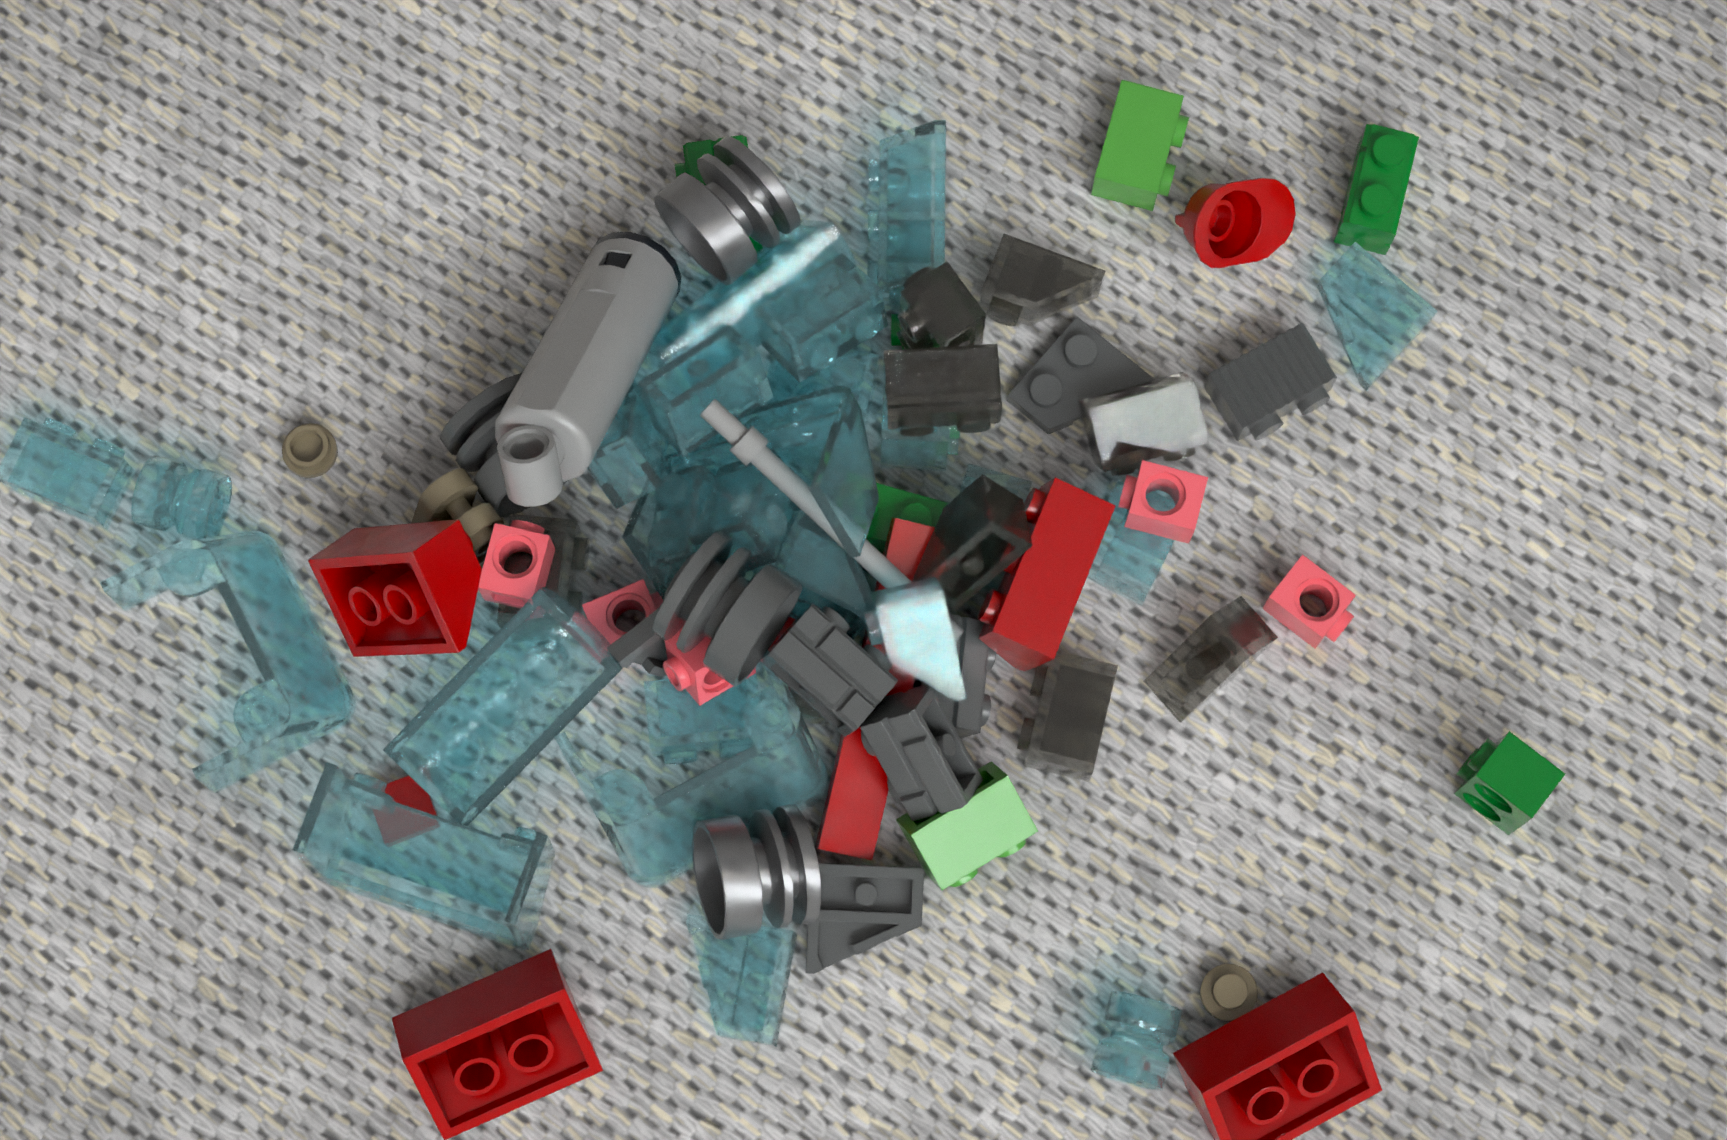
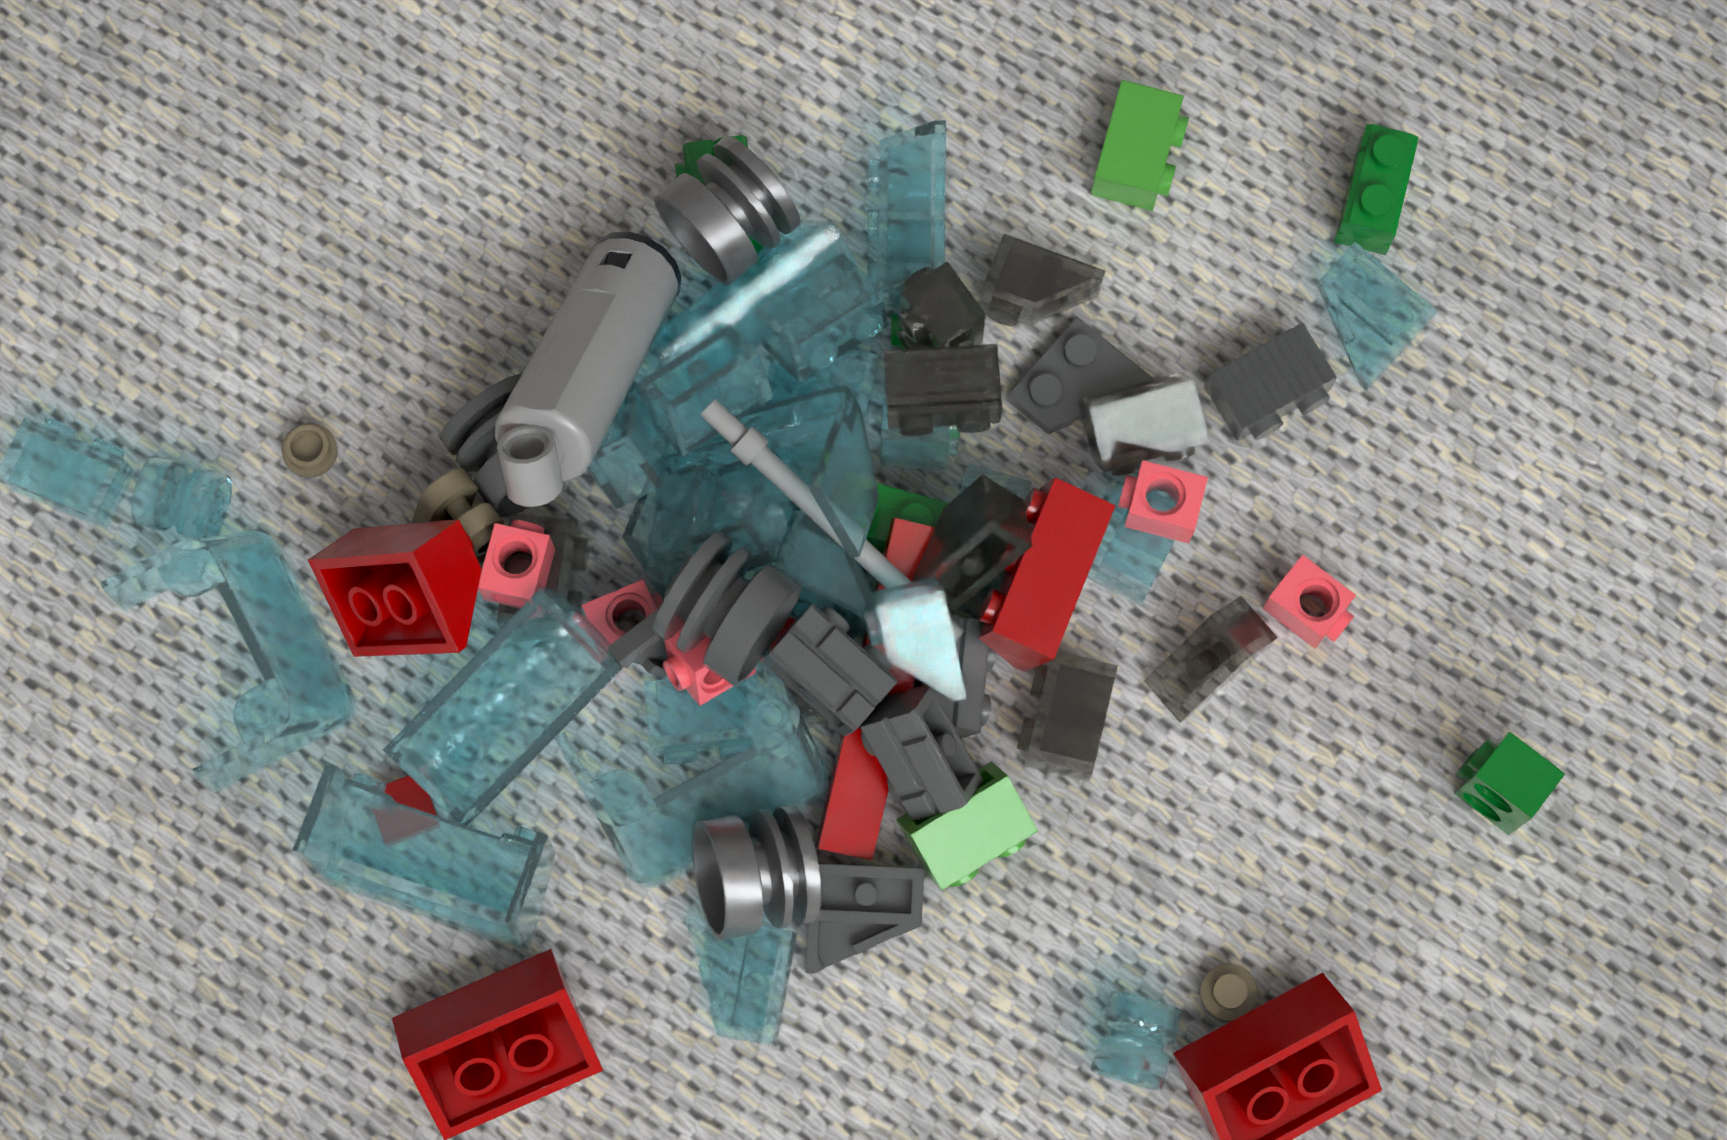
(1238, 221): red piece -> none

